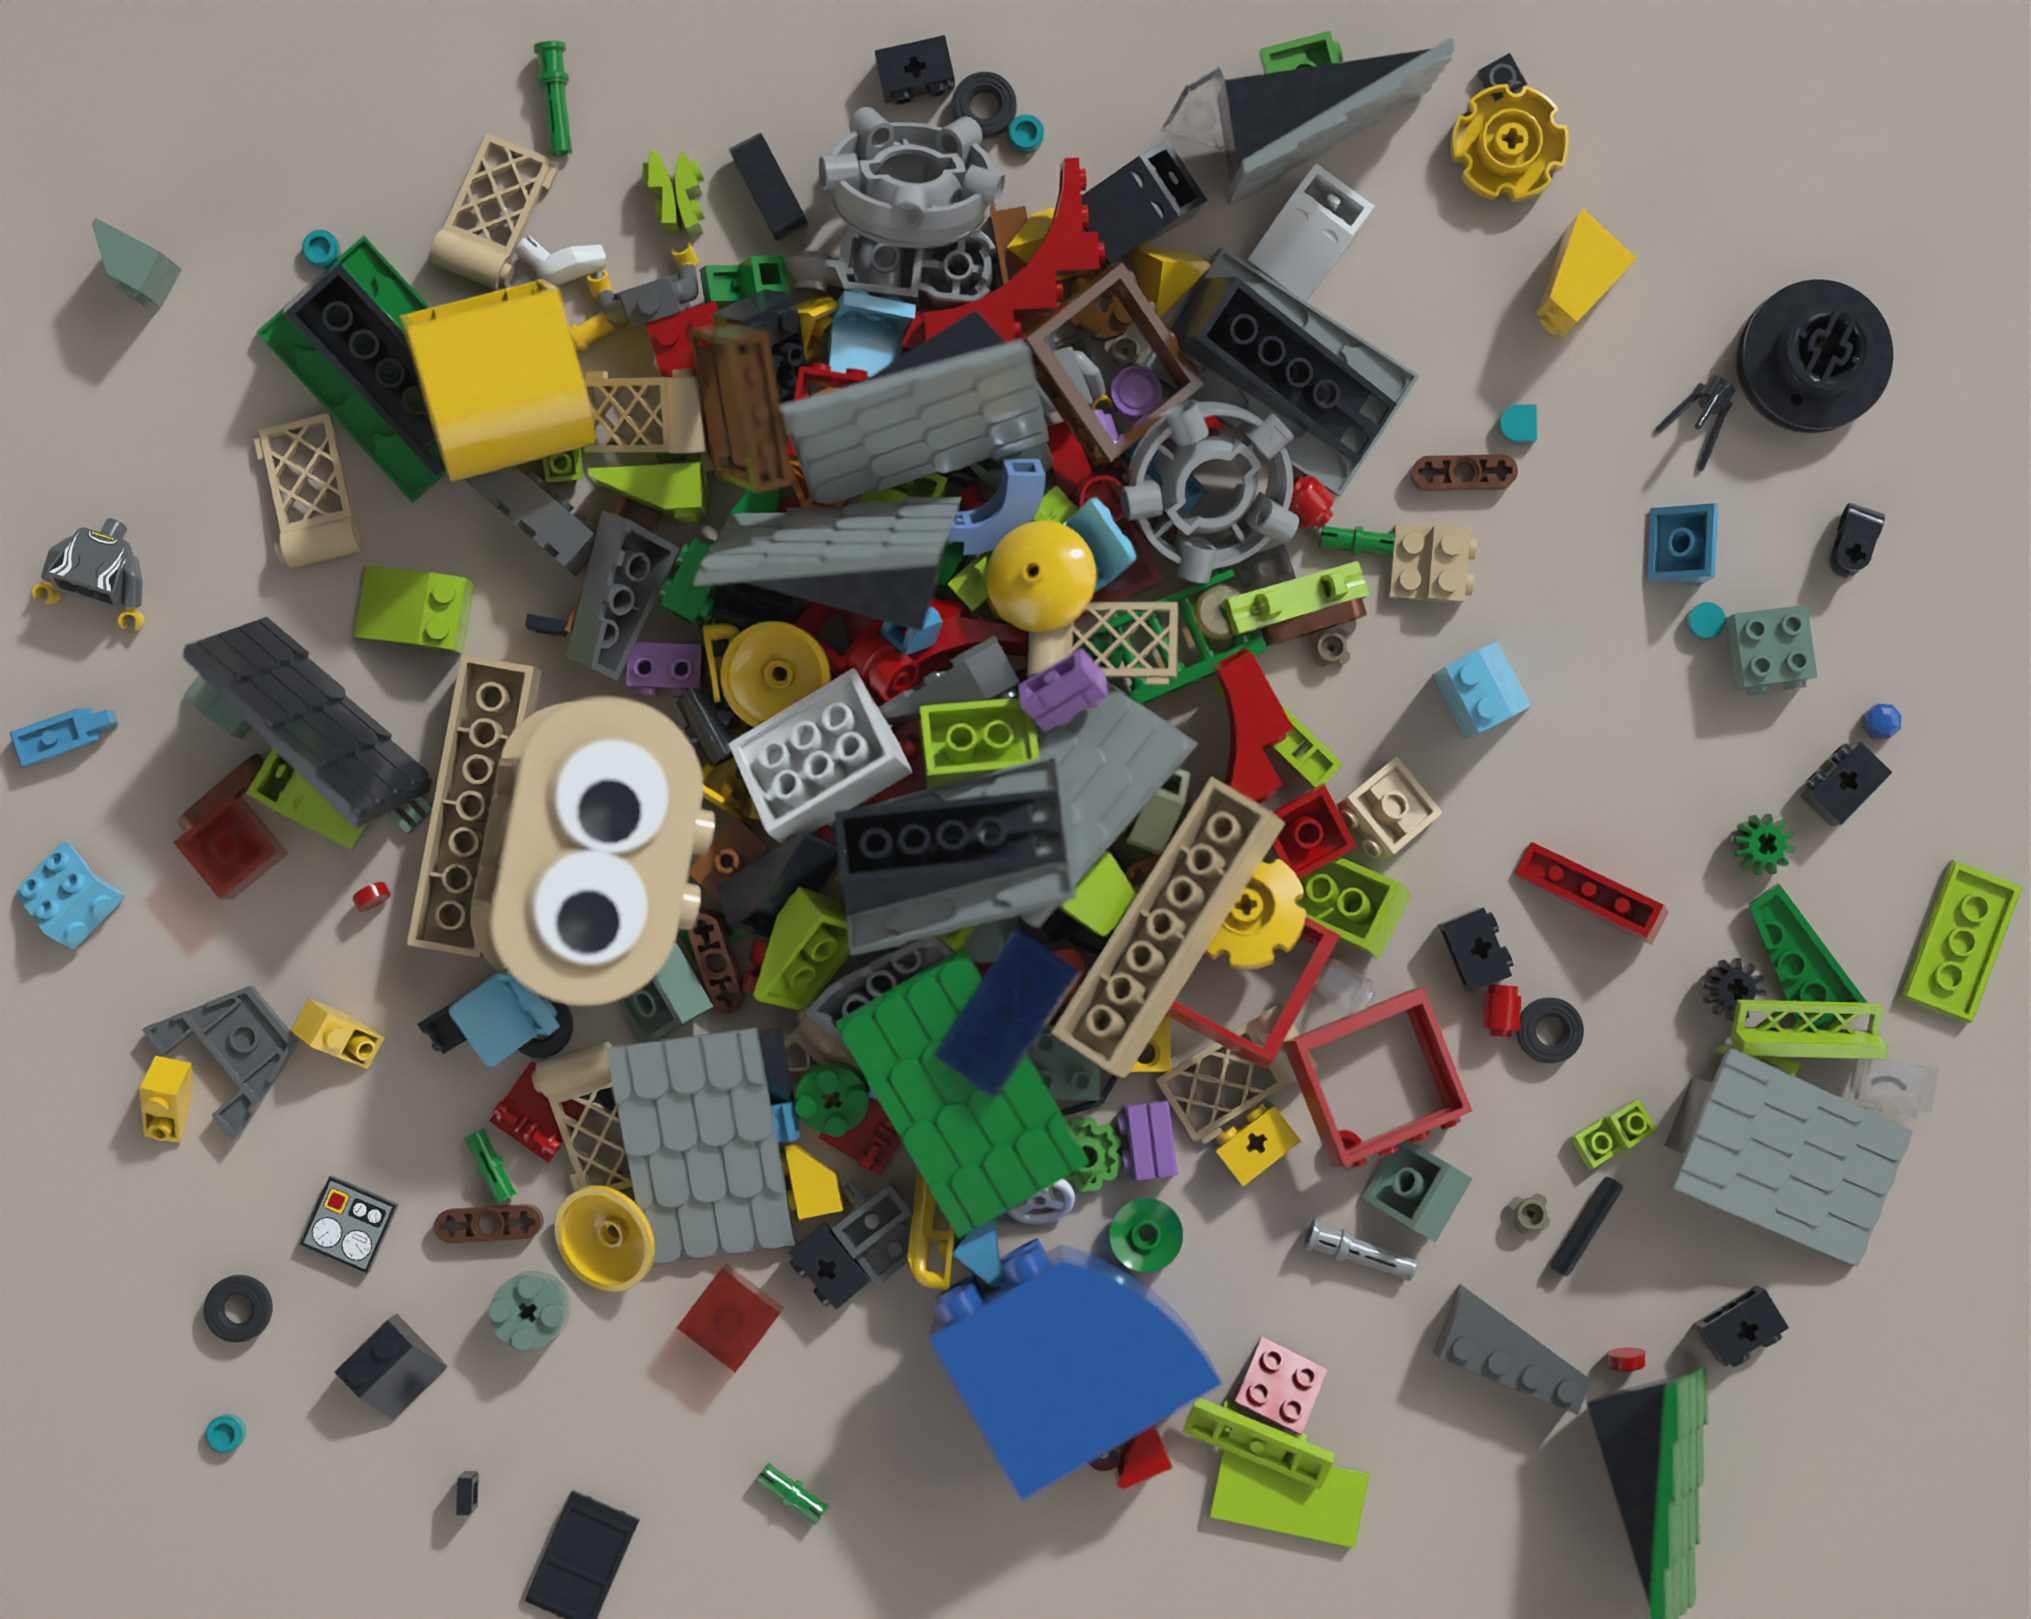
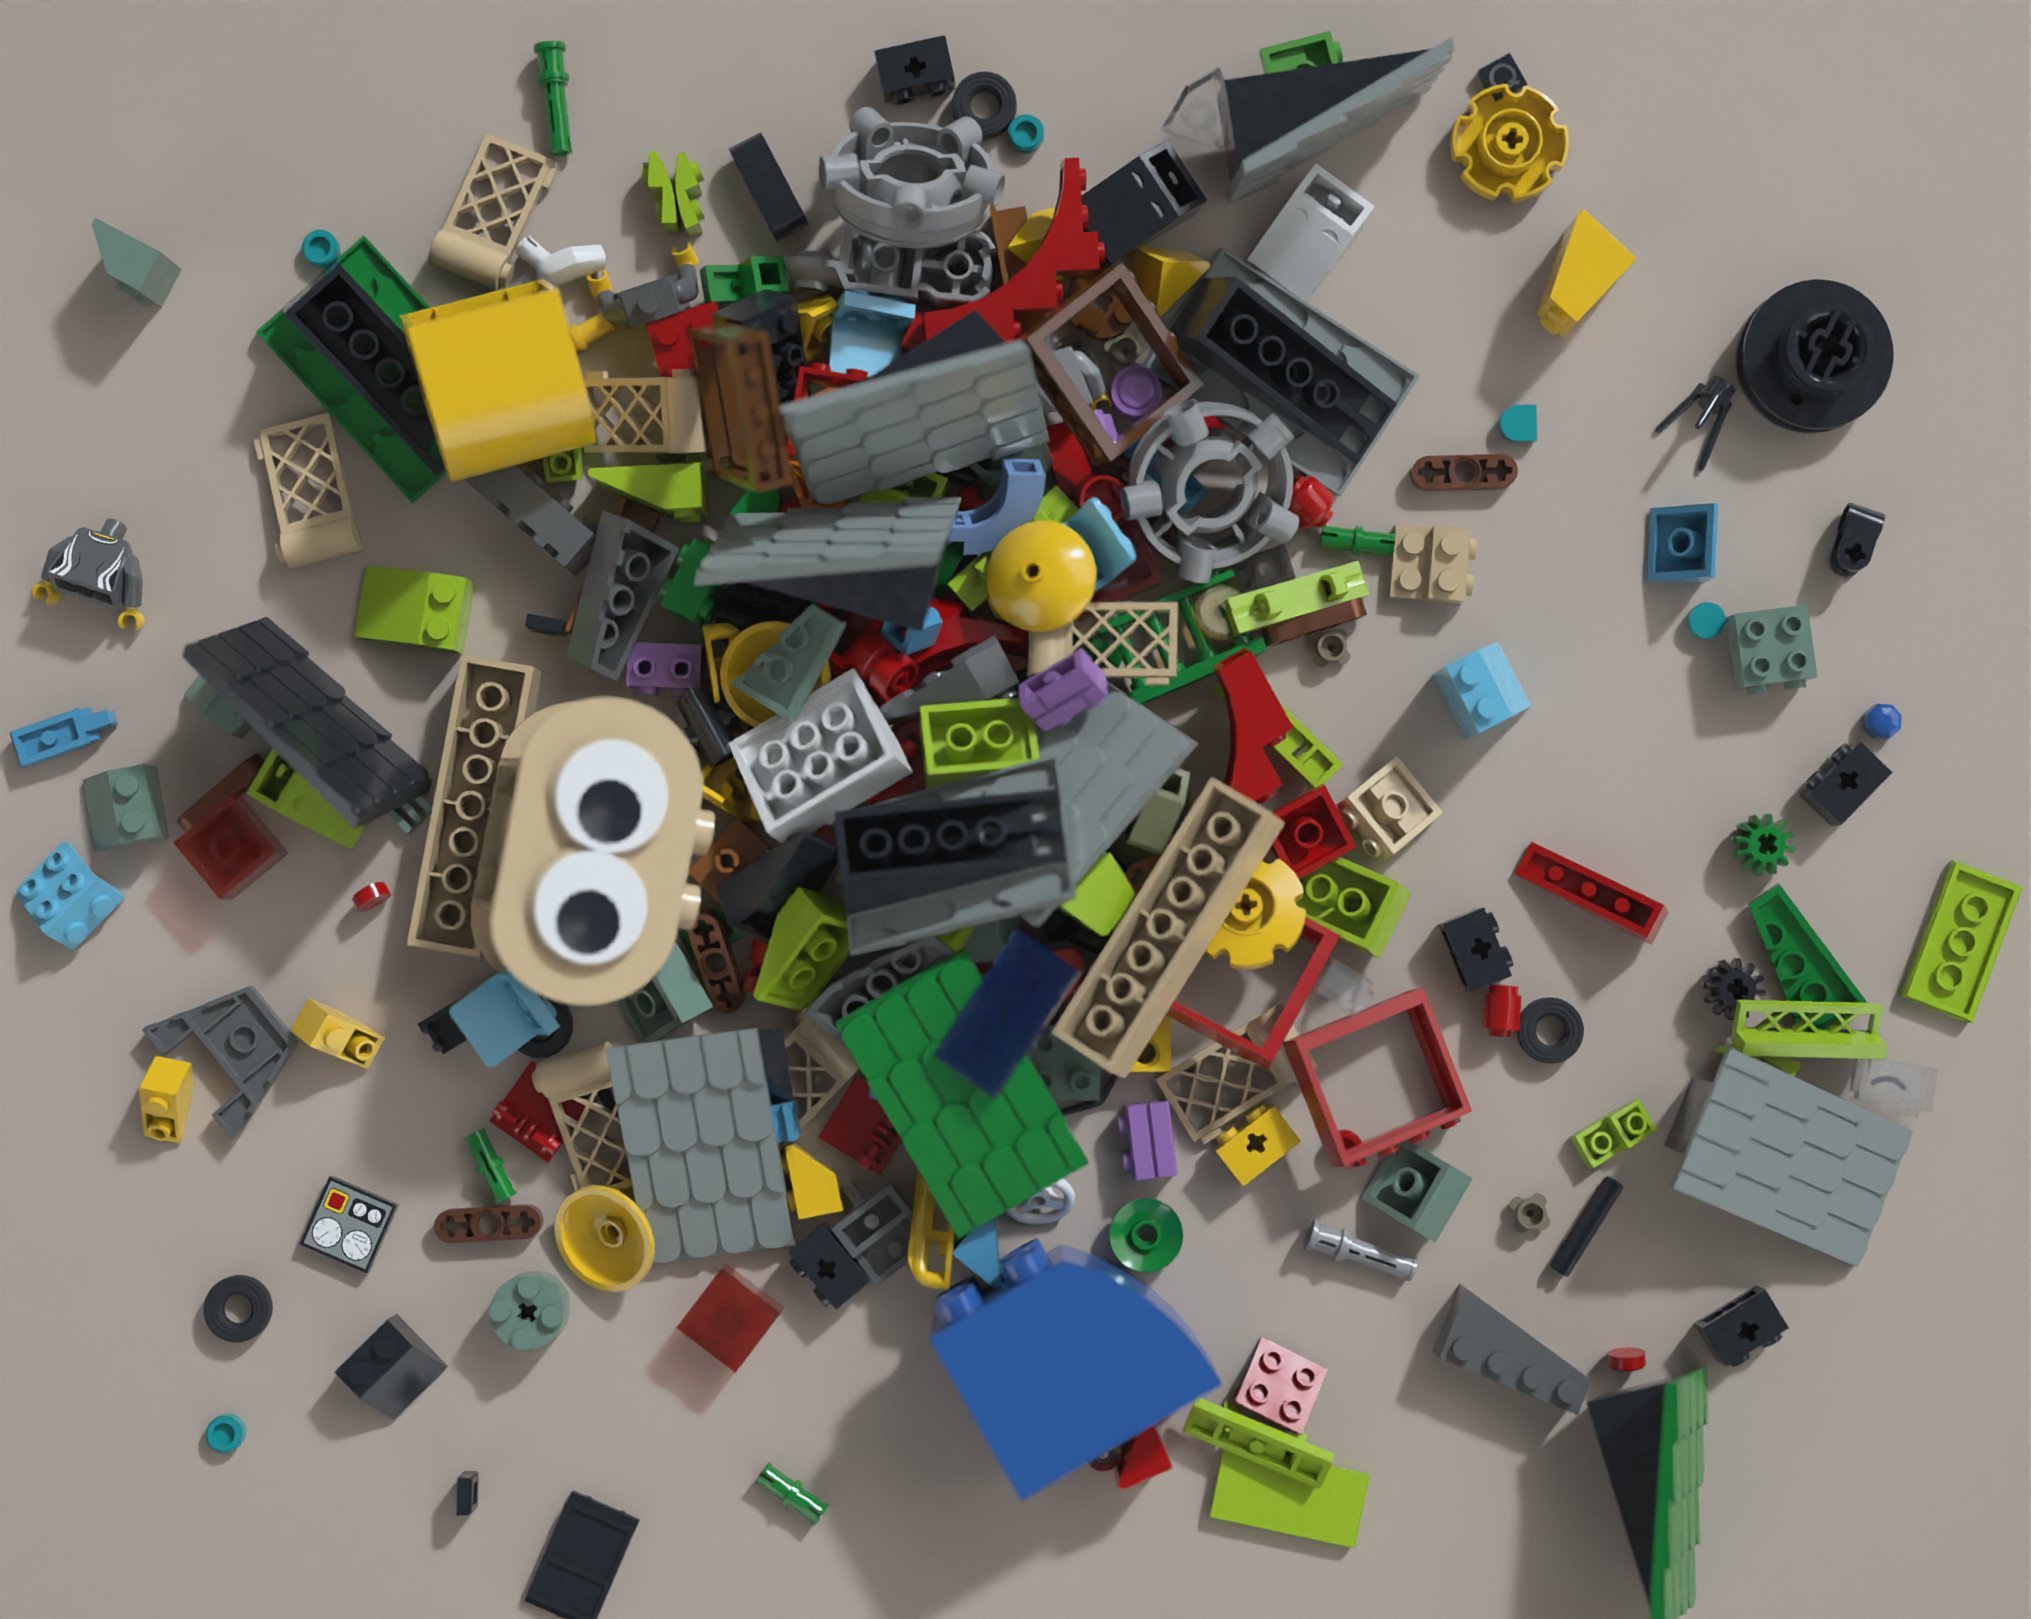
(125, 807): none -> sand green slope
(791, 667): none -> sand green wing
(833, 1117): green plate -> none
(1105, 1159): bright green plant -> none

